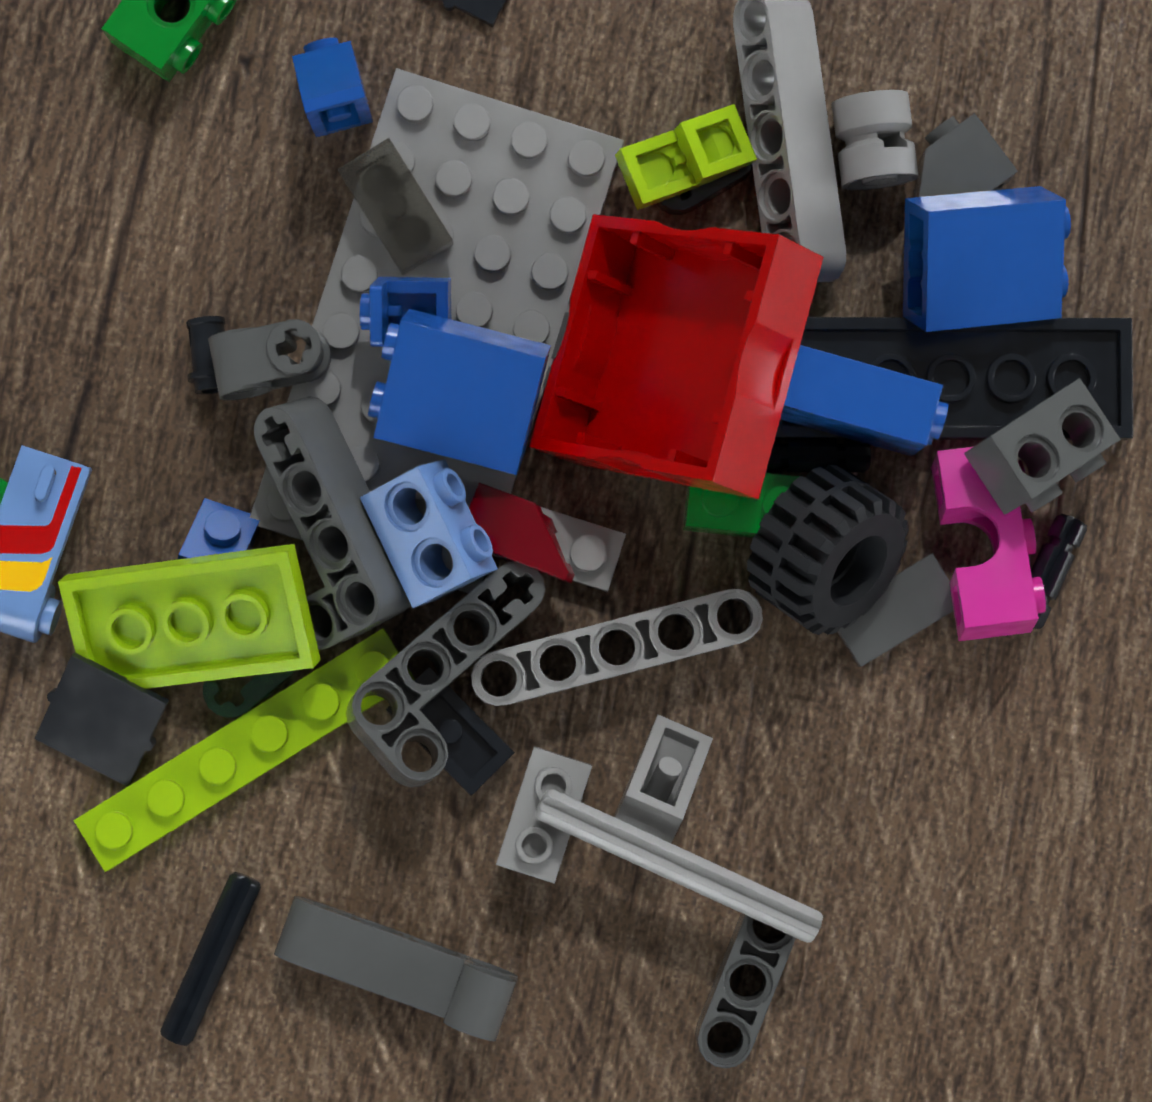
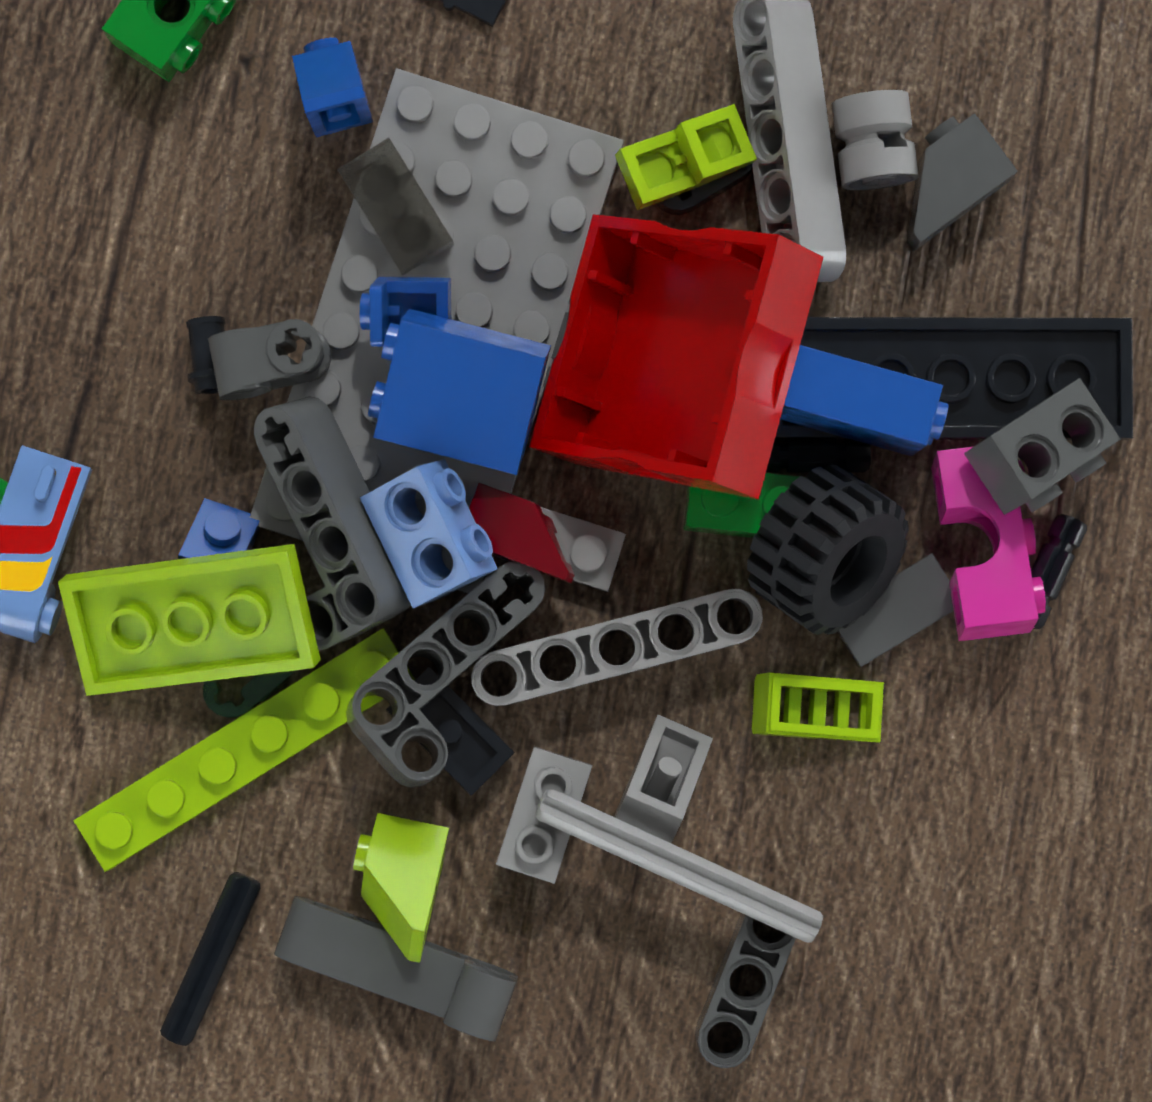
(101, 719): black piece -> none
(402, 877): none -> lime slope
(767, 707): none -> lime slope
(984, 258): blue brick -> none

